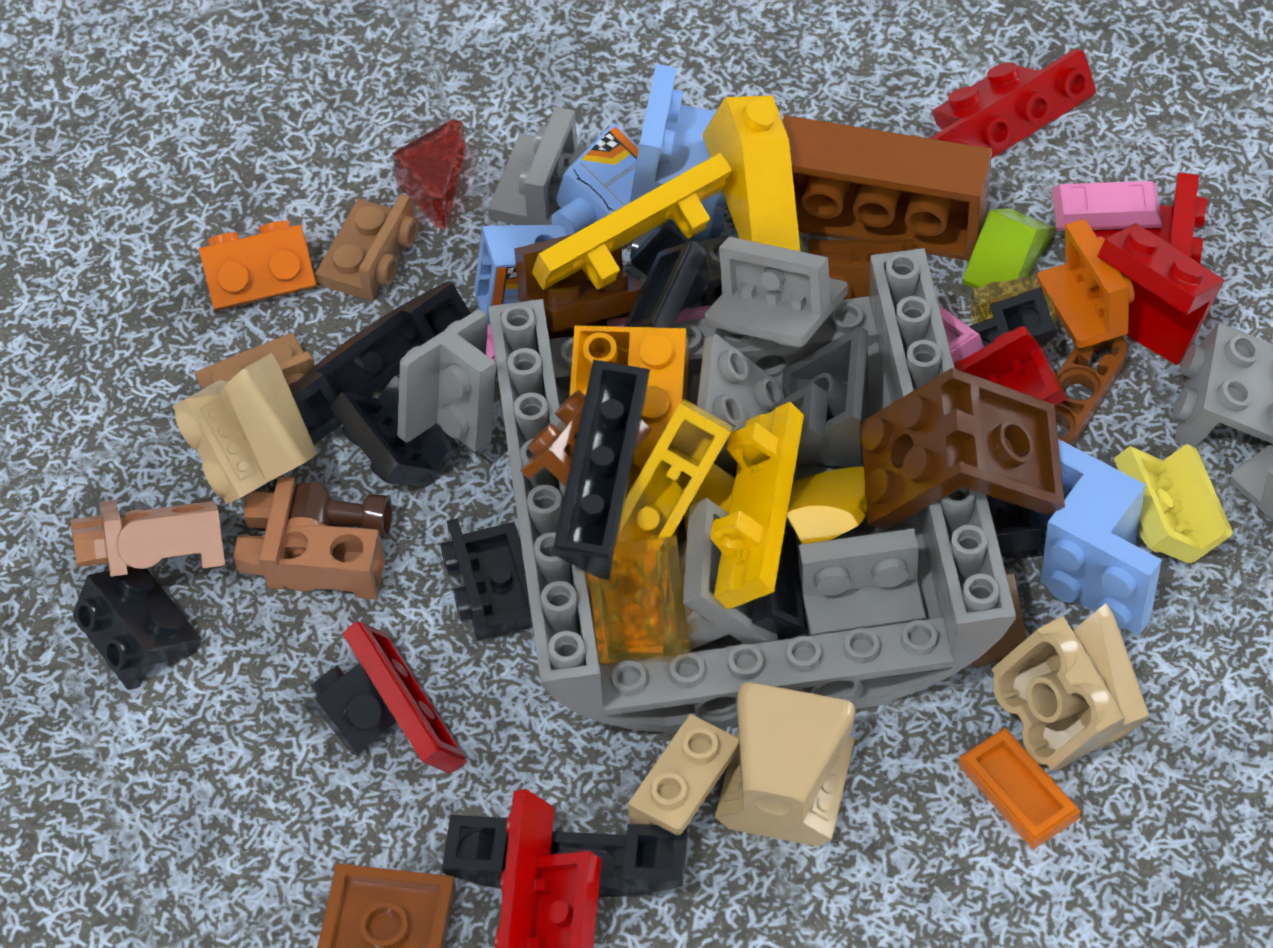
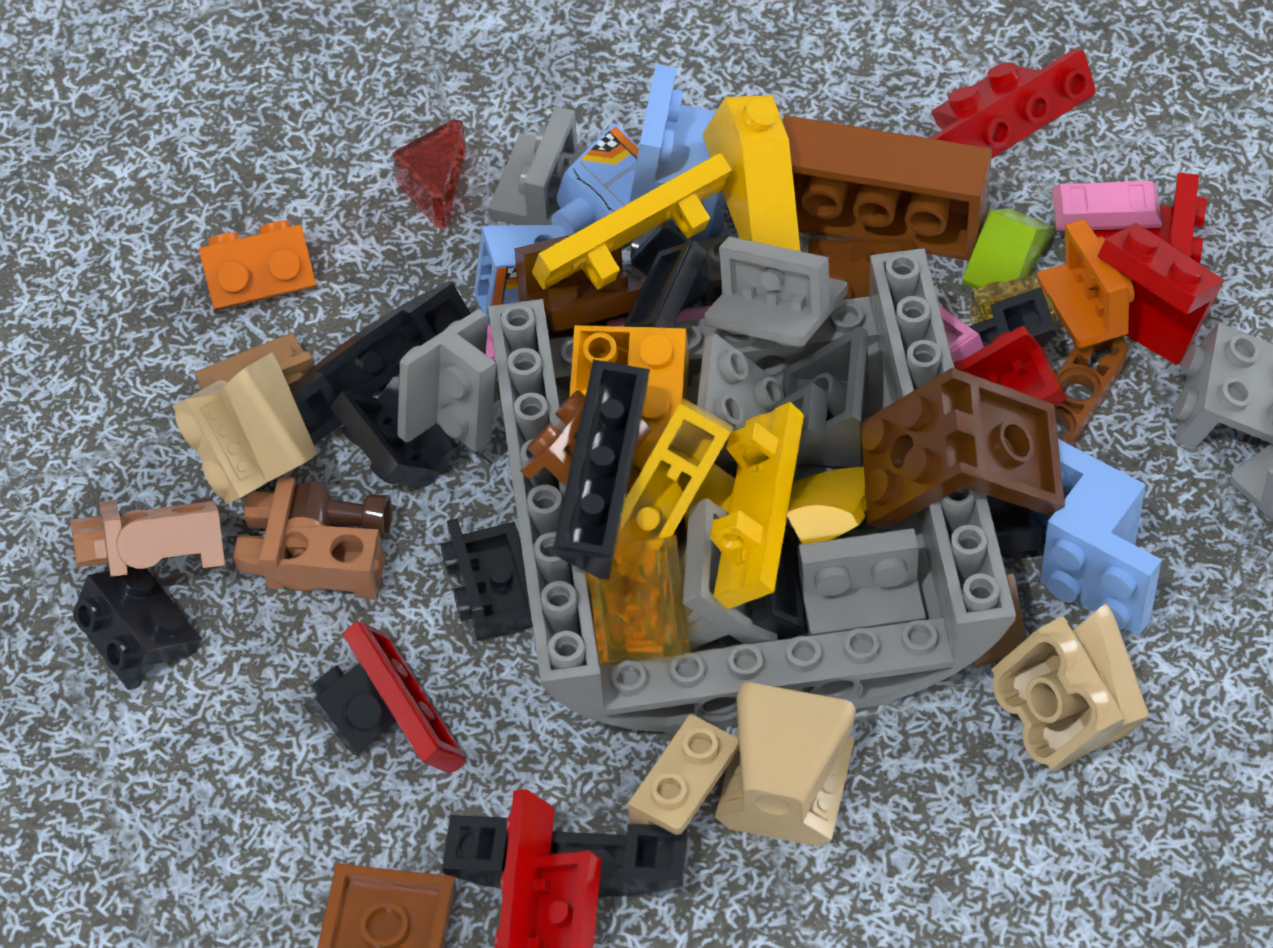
(368, 248): medium nougat bracket -> none
(1019, 788): orange tile -> none
(1179, 503): light yellow bracket -> none

